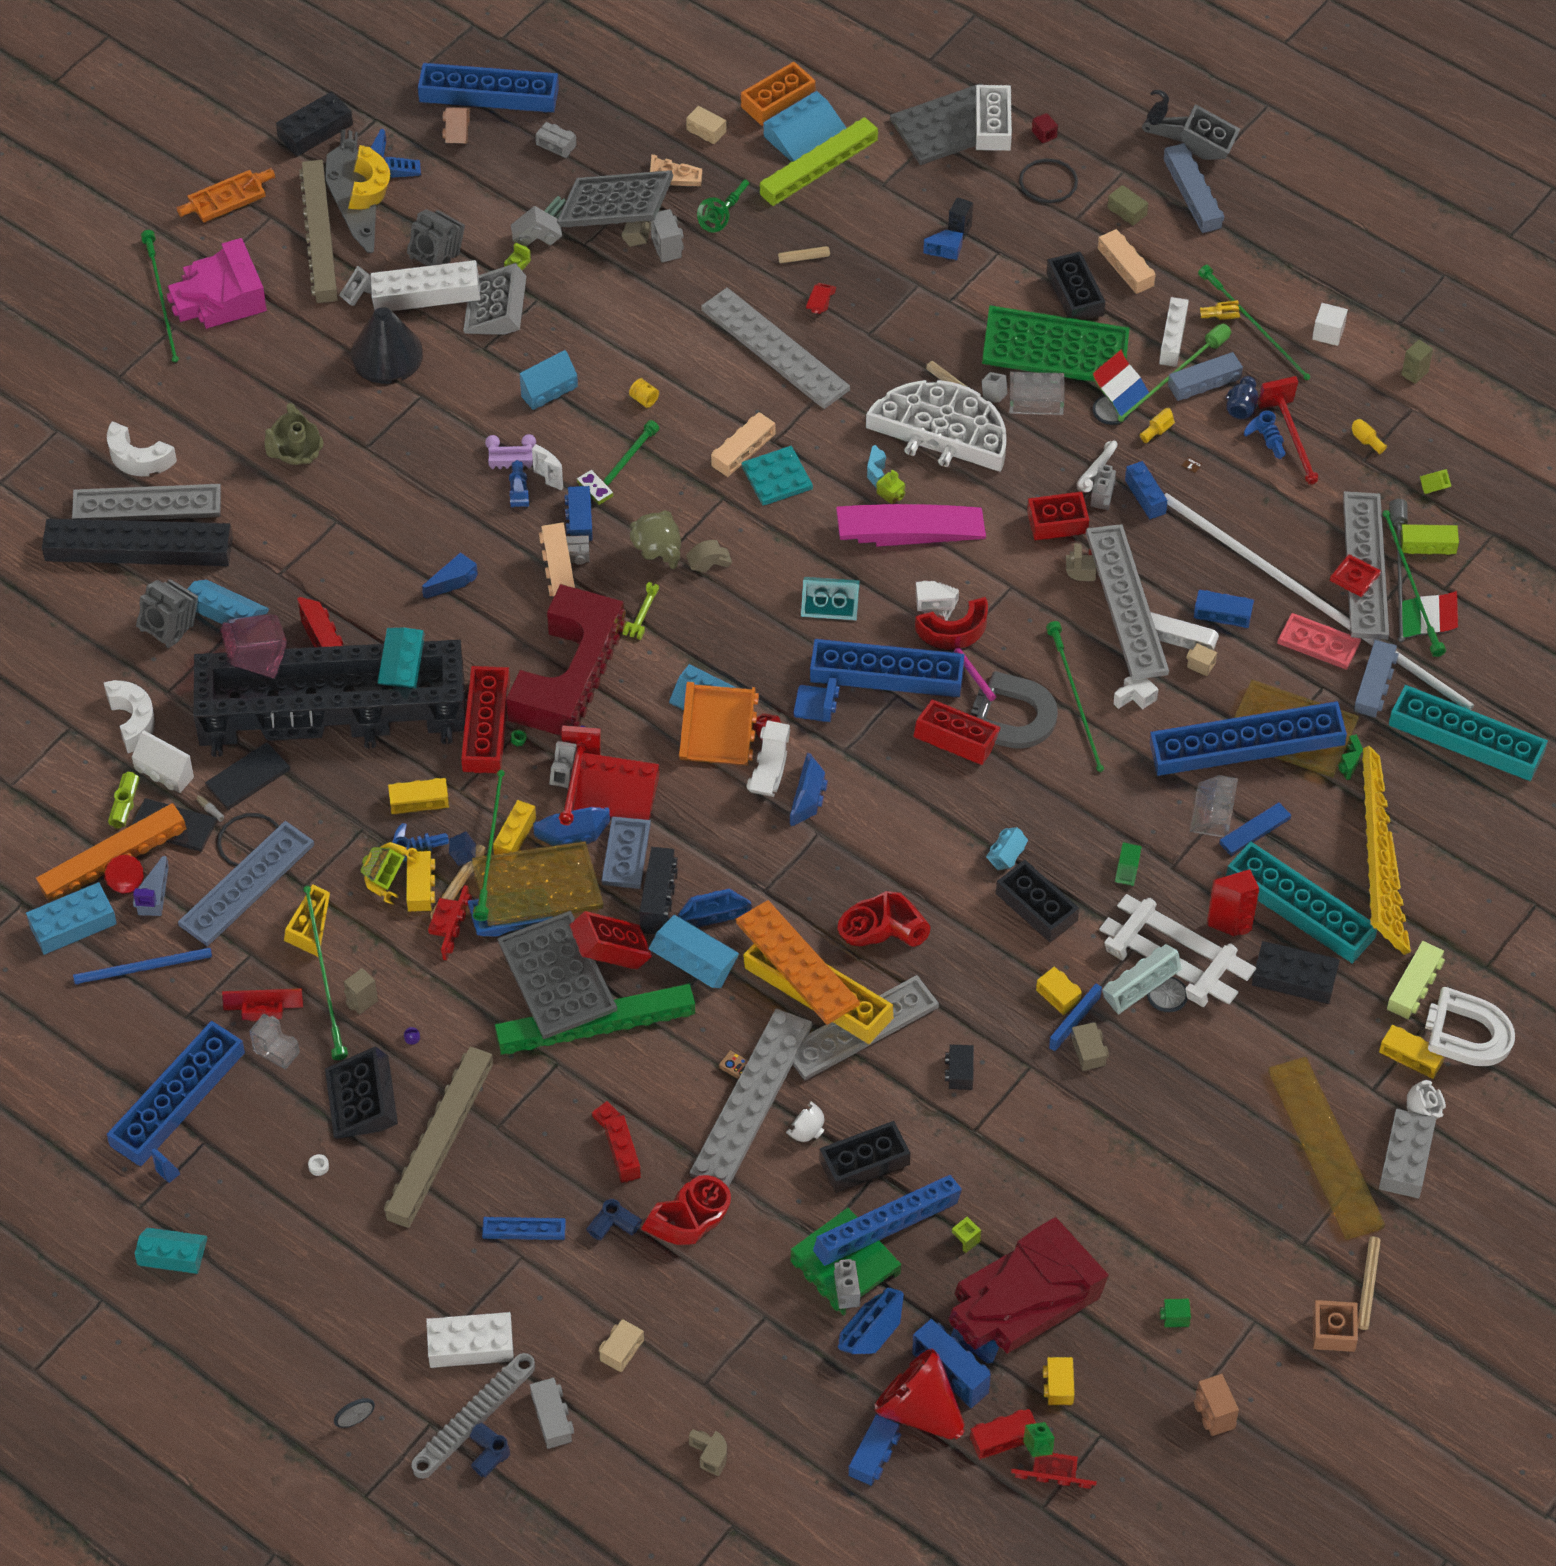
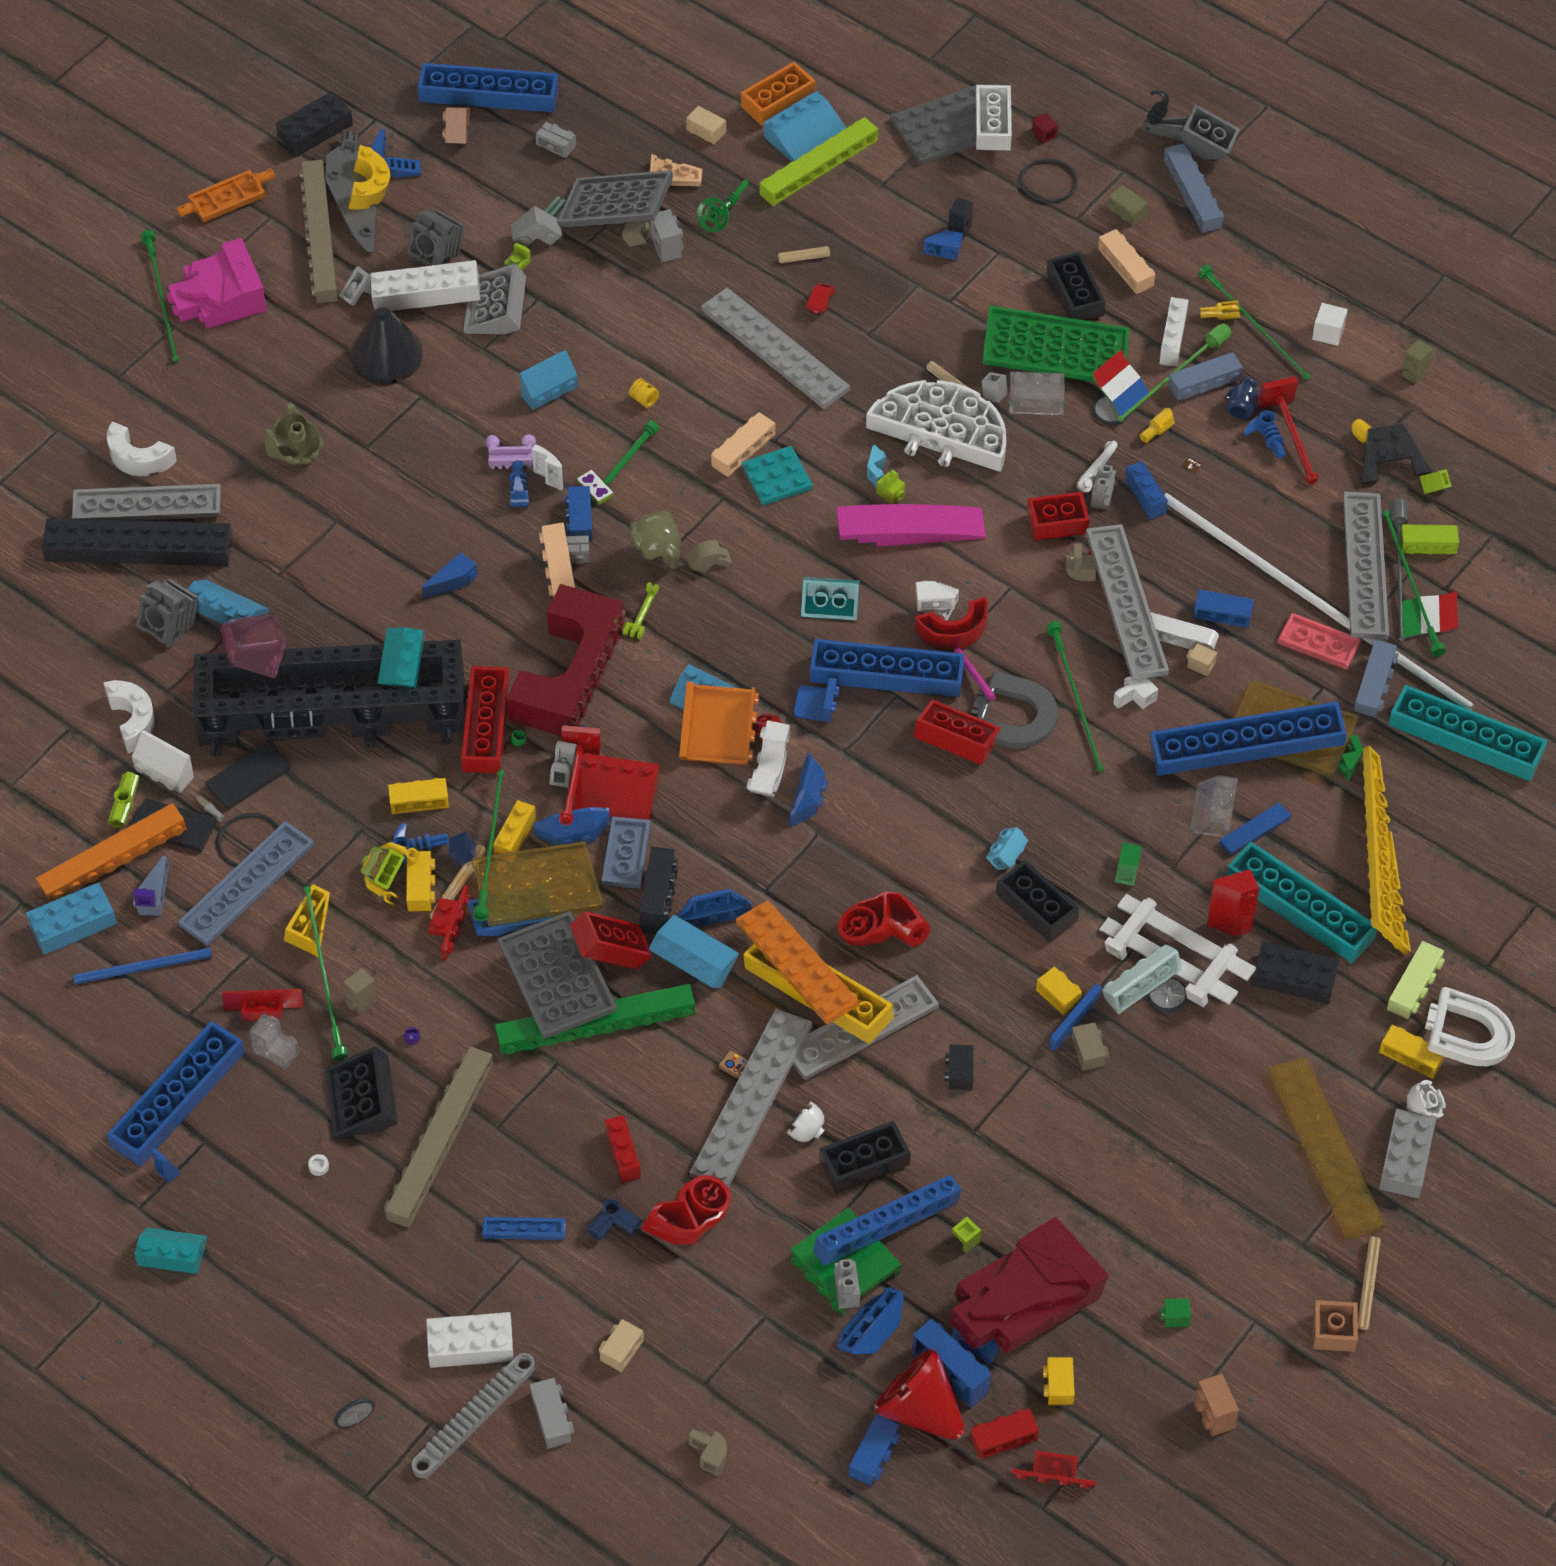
(123, 873): red tile -> none
(317, 624): red slope -> none
(489, 1457): dark blue piece -> none
(604, 1112): red plate -> none
(1038, 1439): green brick -> none
(1355, 575): red tile -> none
(1388, 445): none -> black wing

